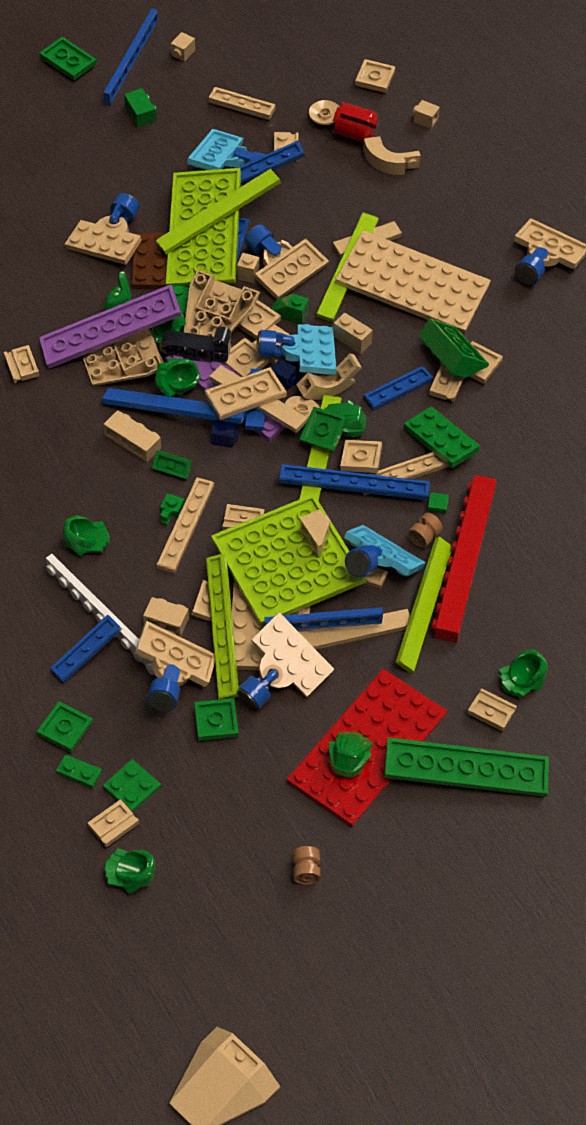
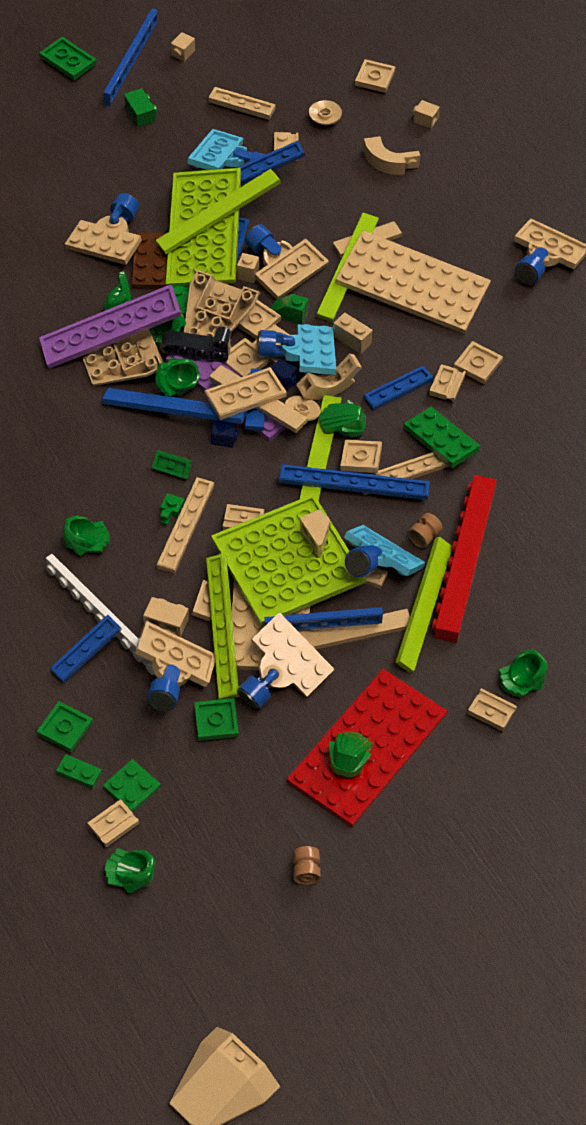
(21, 364): tan plate -> none
(132, 435): tan brick -> none
(323, 429): green plate -> none
(355, 122): red cylinder -> none
(438, 502): green tile -> none
(452, 348): green slope -> none
(466, 767): green plate -> none

